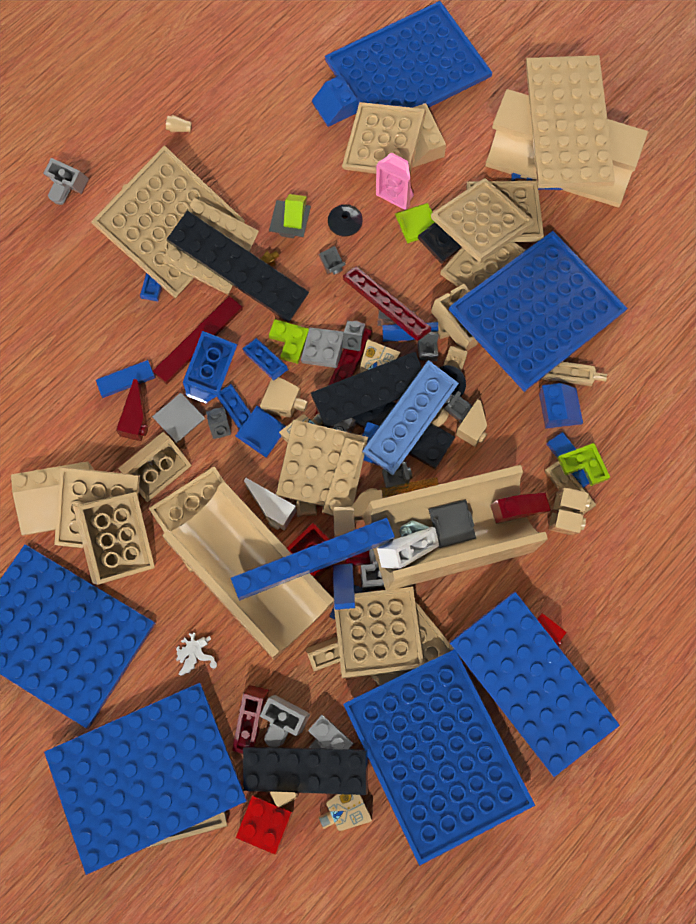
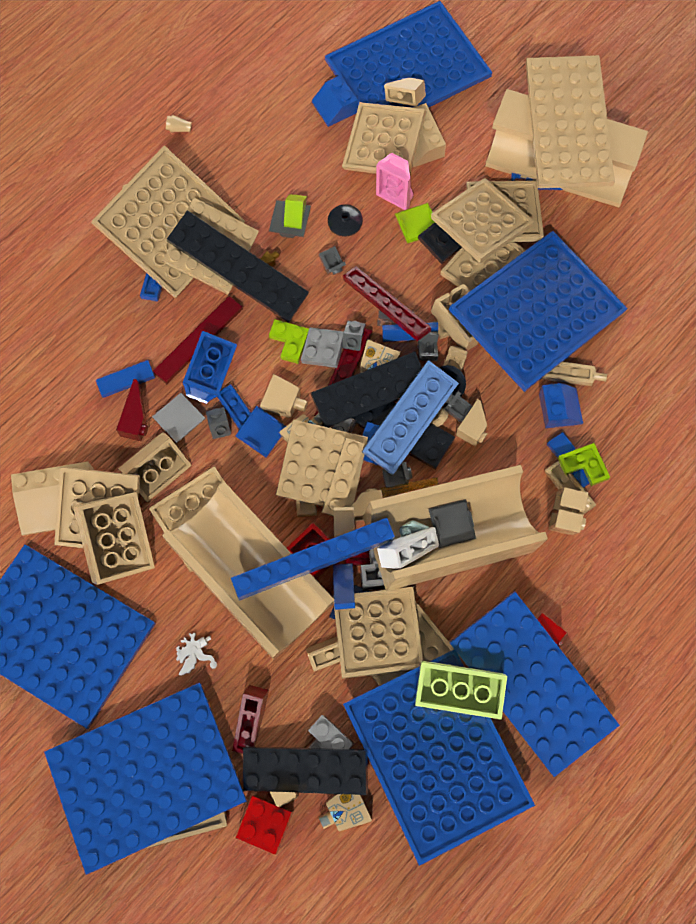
(64, 179): light grey brick -> none
(265, 359): blue tile -> none
(276, 509): white slope -> none
(284, 719): light grey brick -> none
(405, 91): none -> tan slope
(461, 689): none -> yellowish green brick
(519, 507): dark red slope -> none

